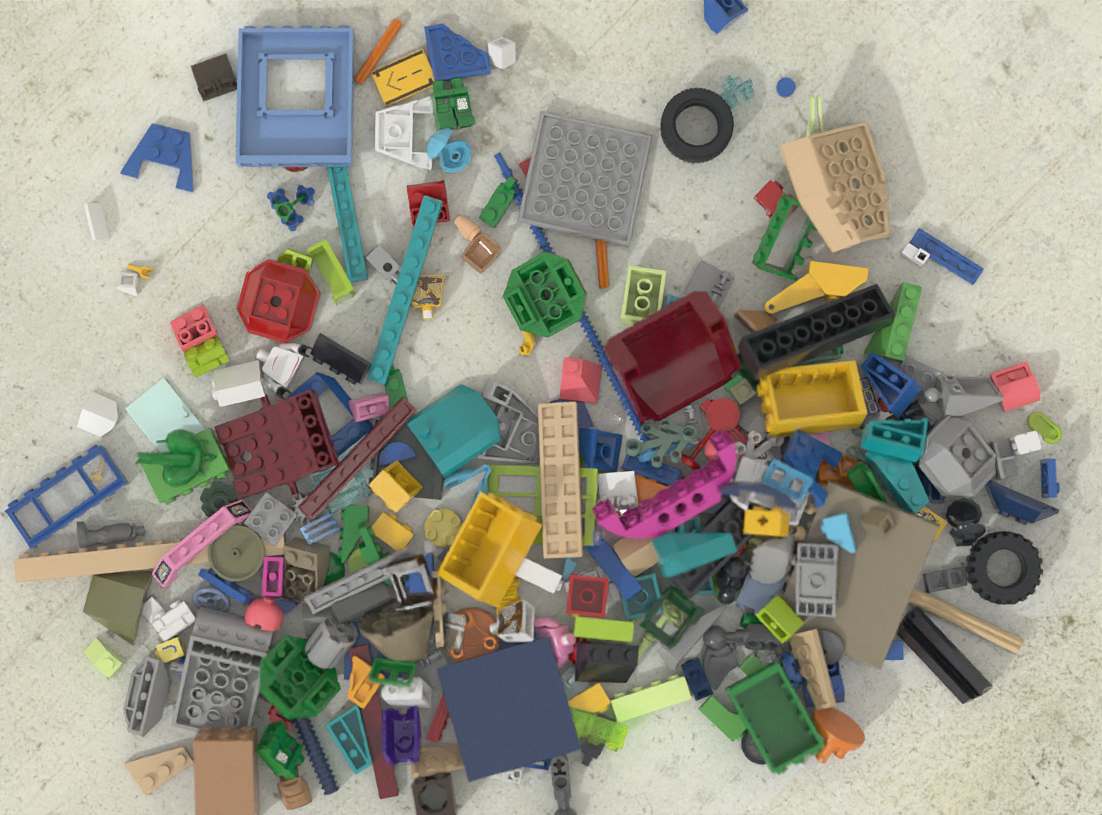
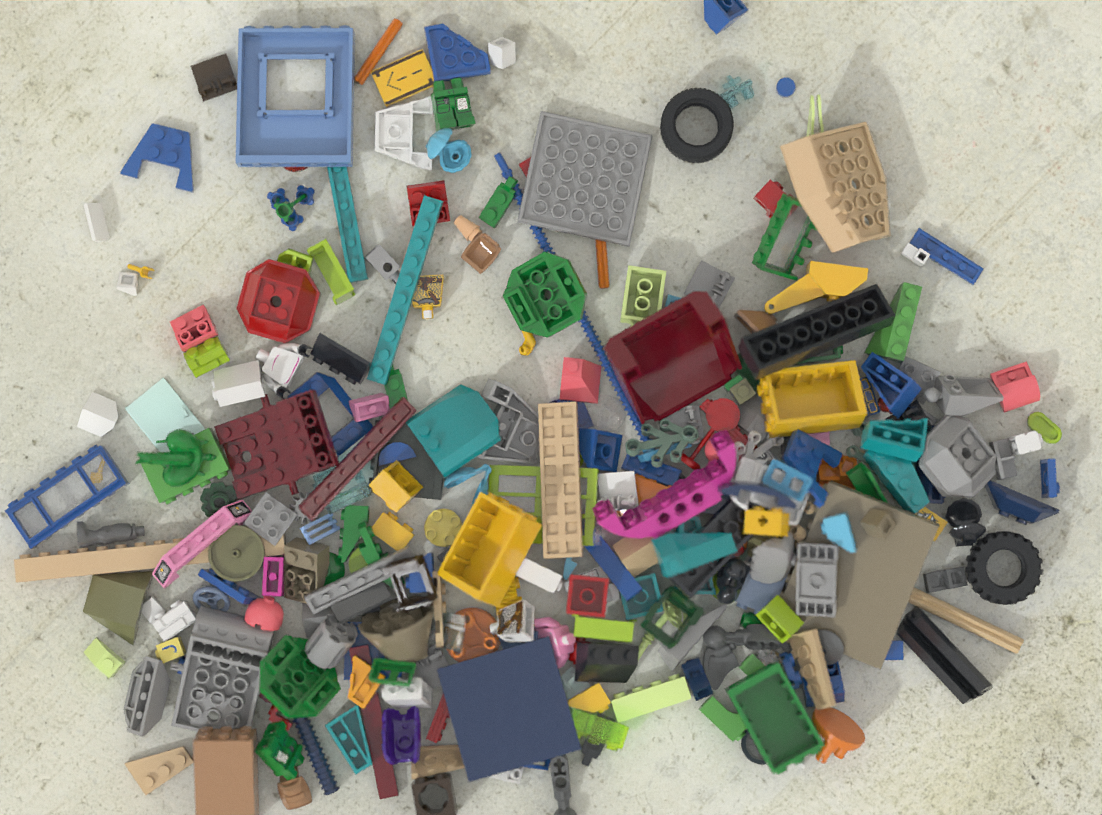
(287, 605): clear blue slope -> none

